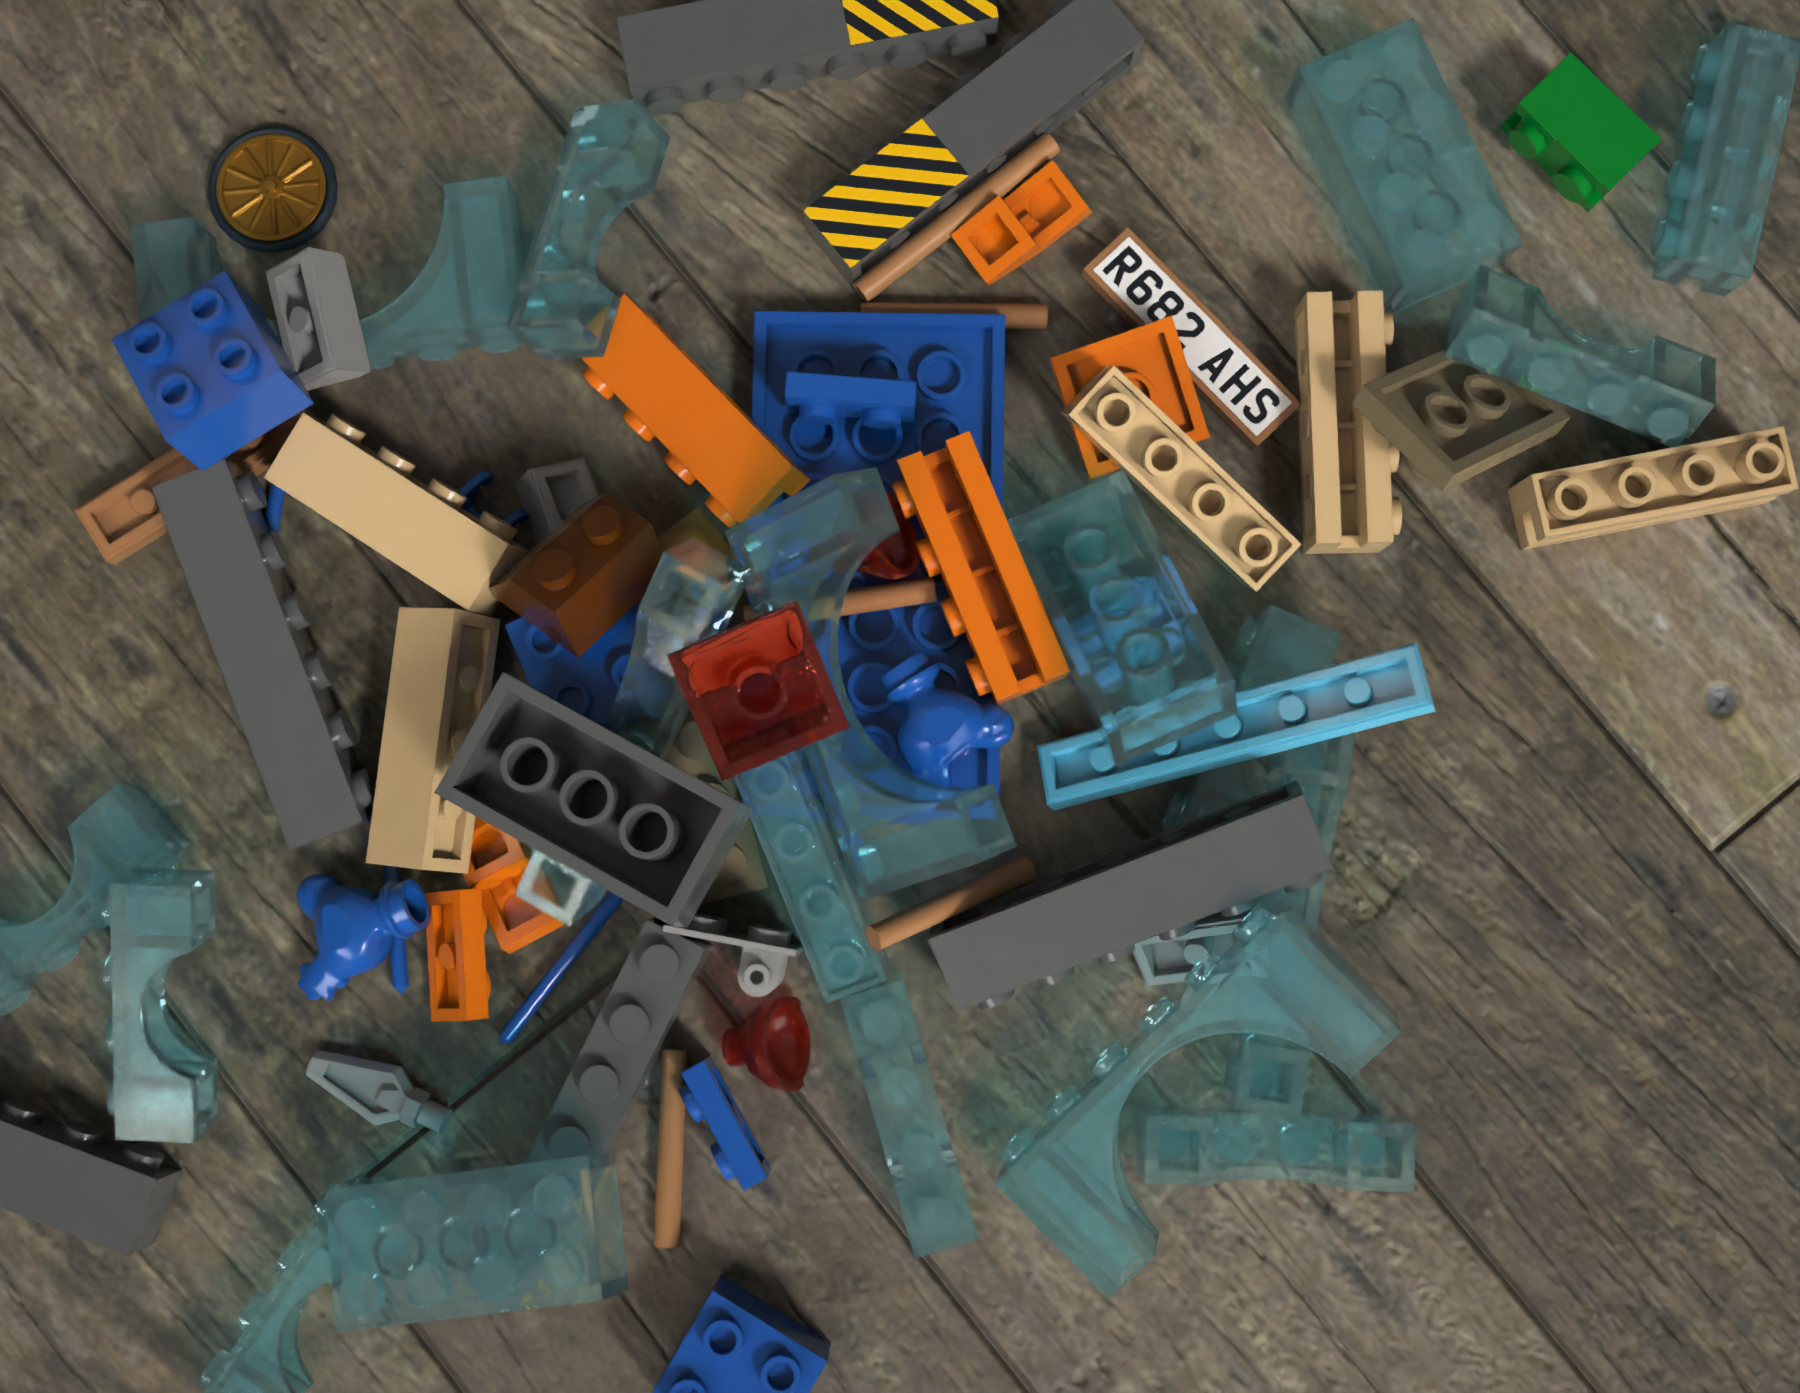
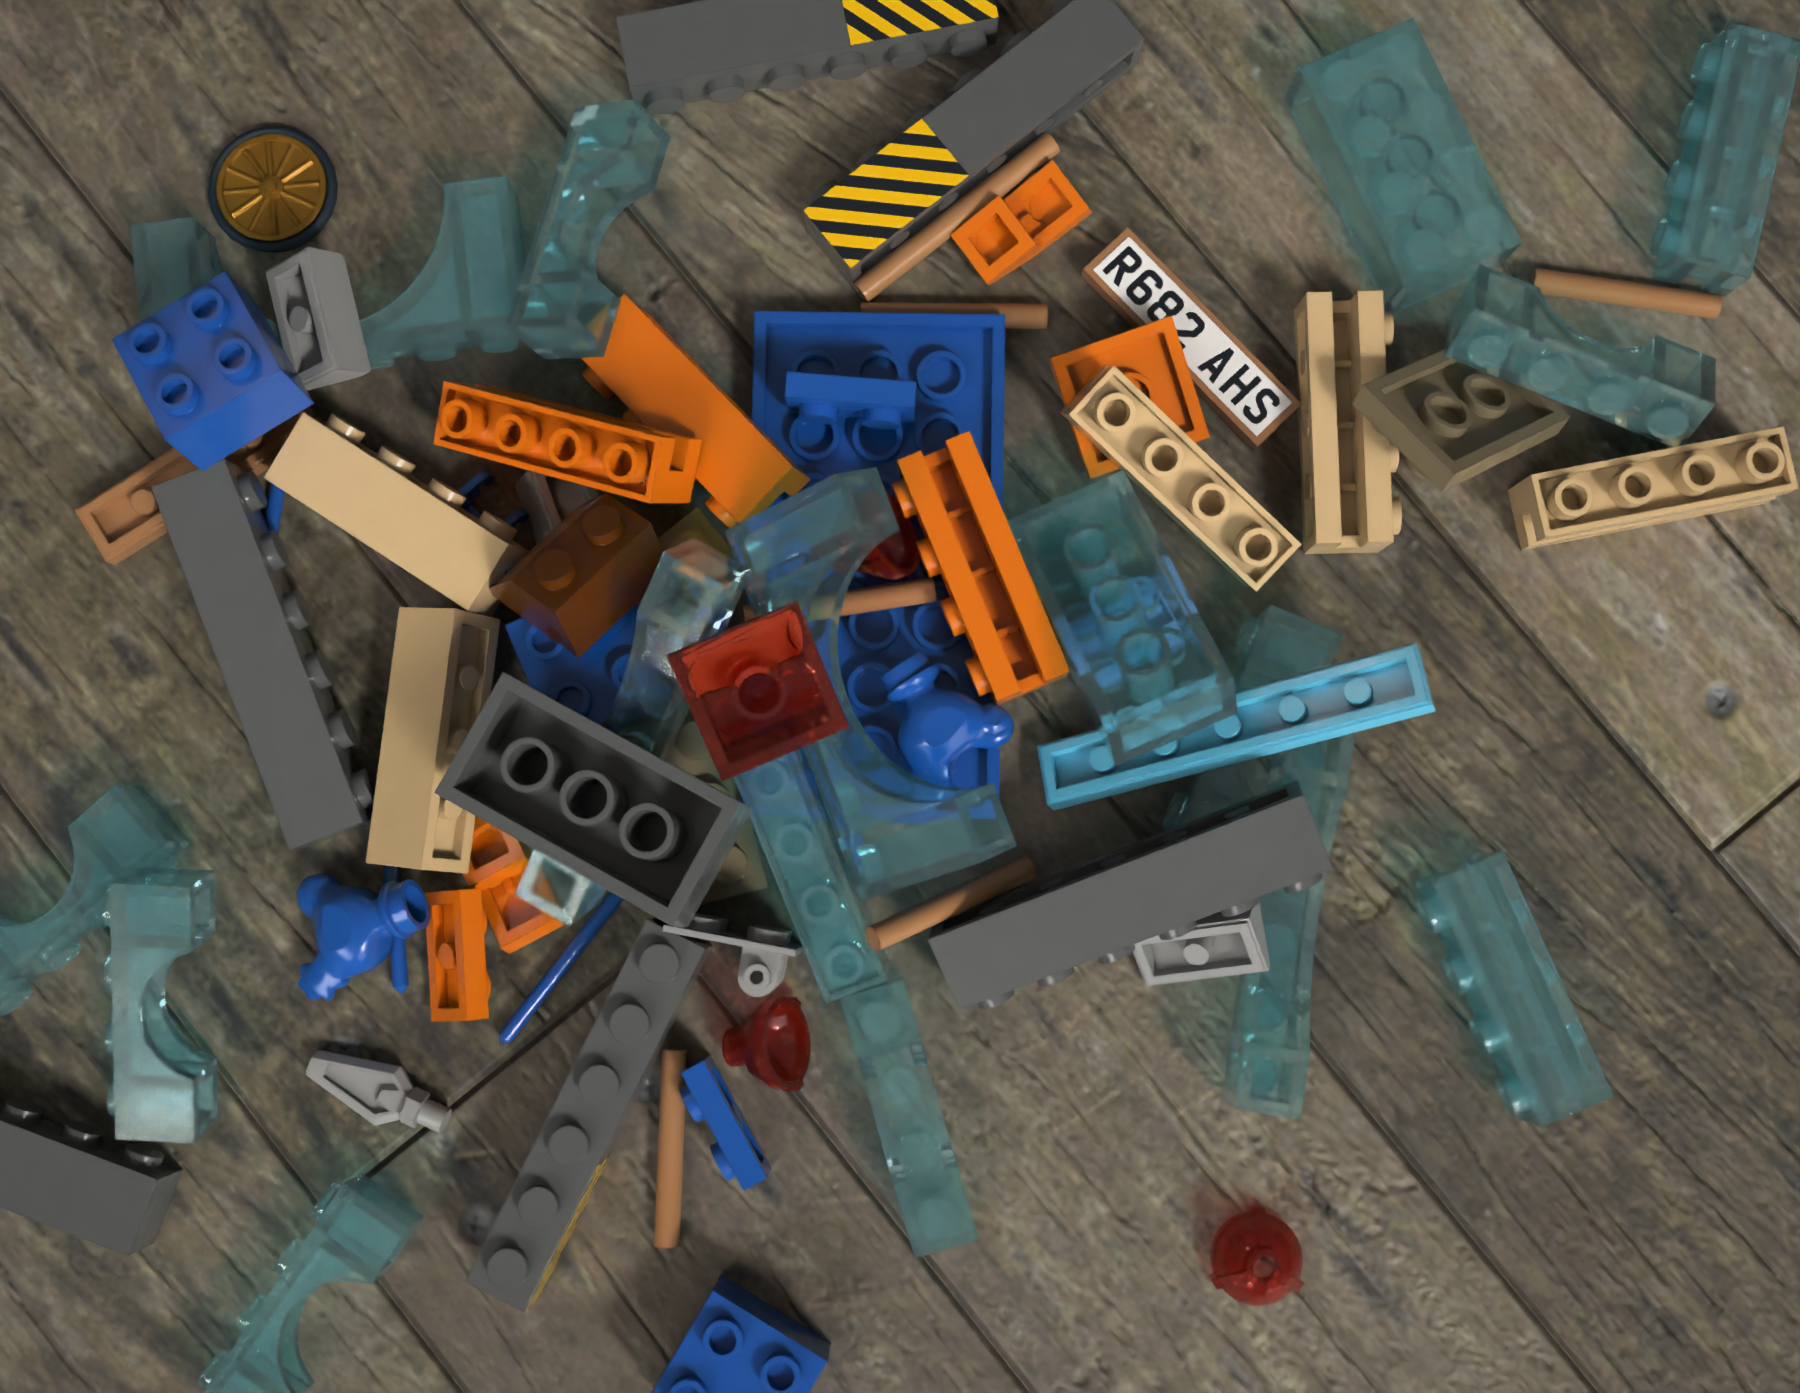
(476, 1242): clear light blue brick -> none
(568, 442): none -> orange brick
(1238, 1144): clear light blue arch -> none
(1241, 1244): none -> clear red piece
(1268, 983): clear light blue arch -> none
(1512, 990): none -> clear light blue brick
(1578, 133): green brick -> none
(1626, 293): none -> medium nougat bar

